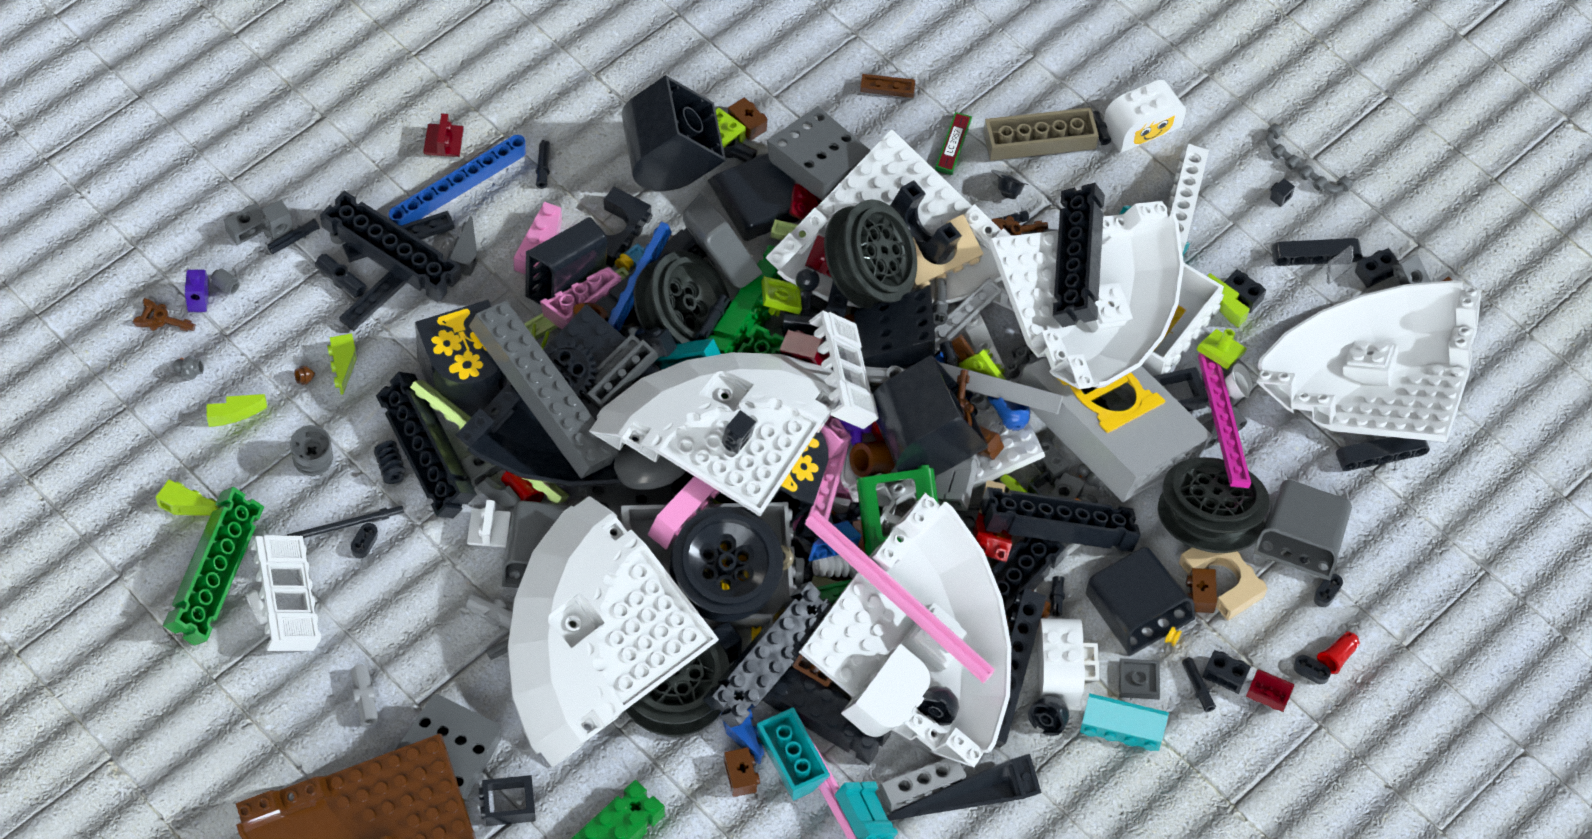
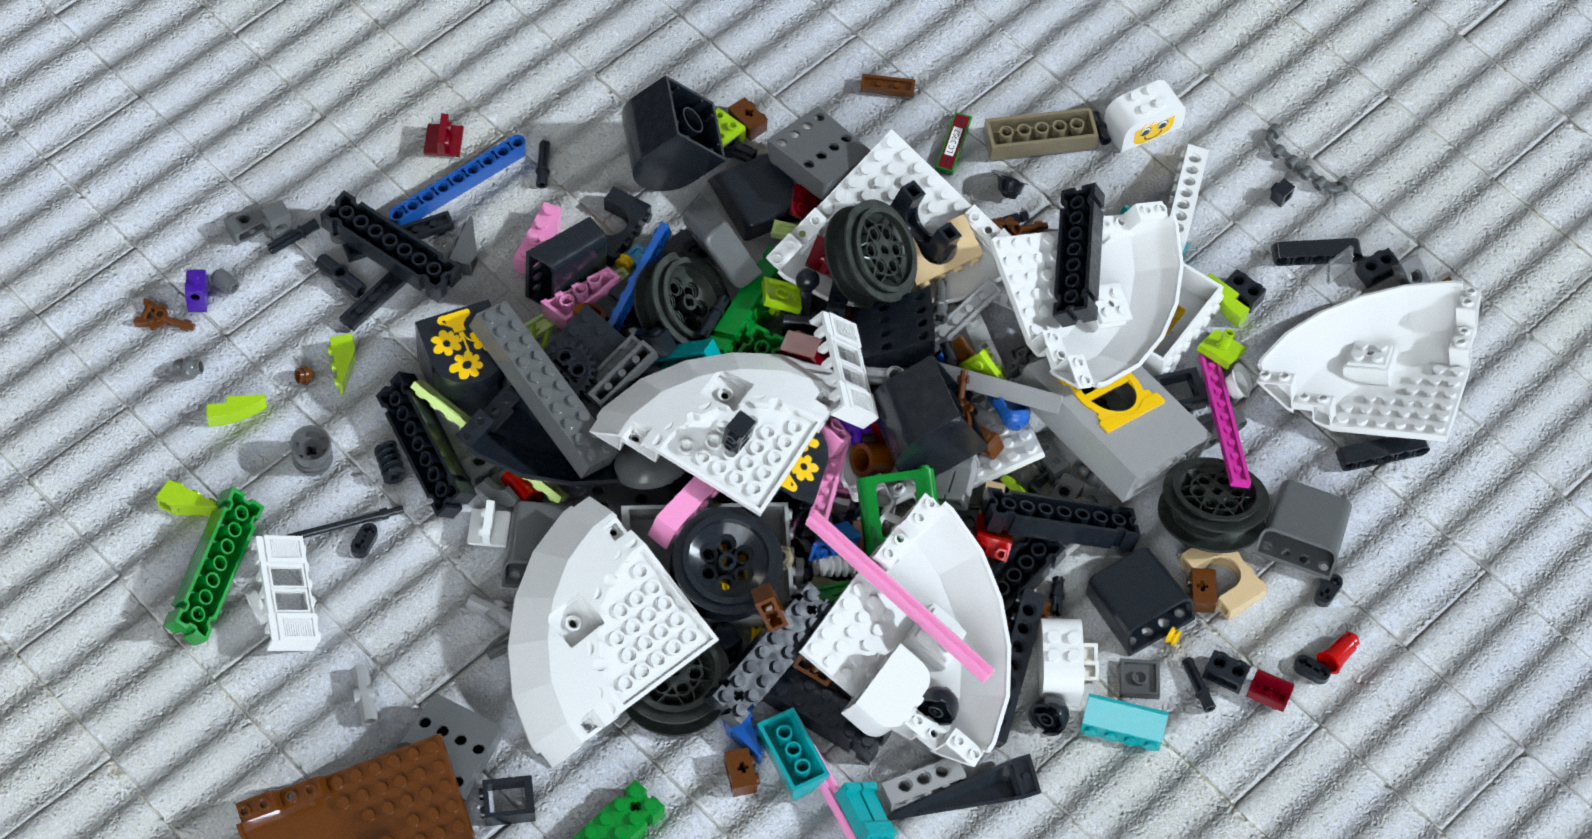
(769, 607): none -> reddish brown brick

